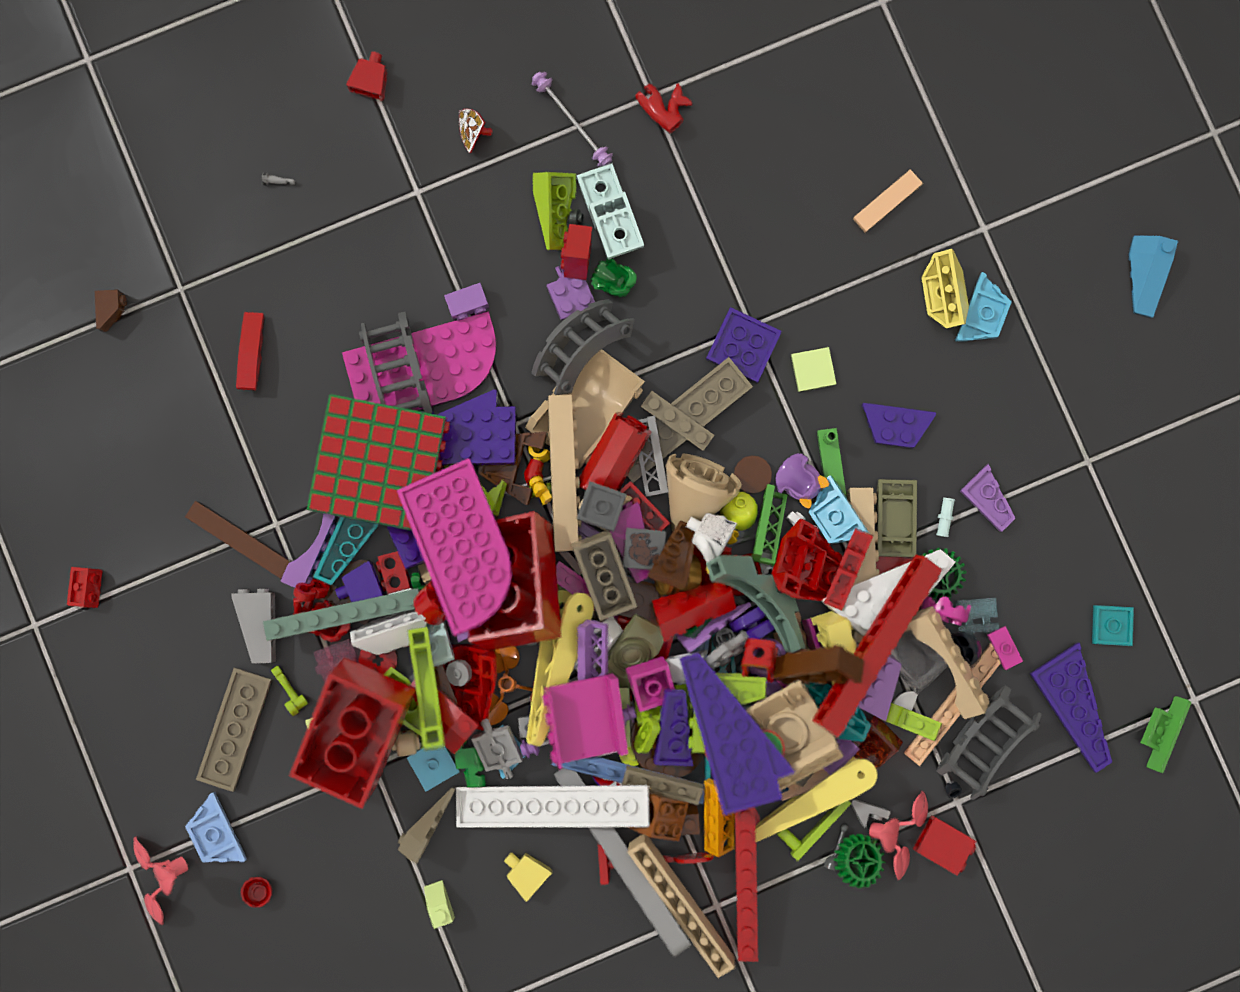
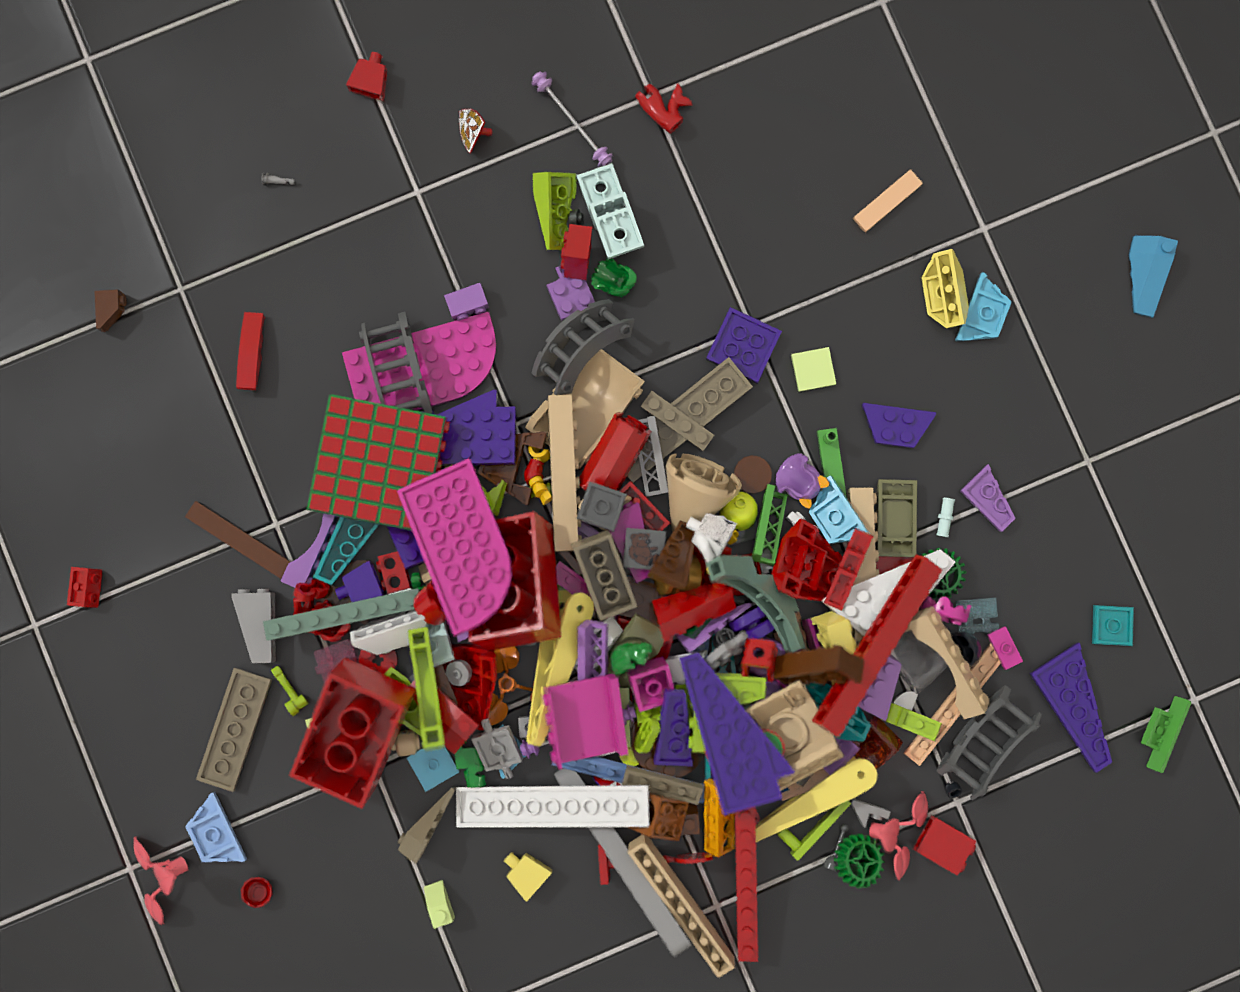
(625, 653): none -> green hair

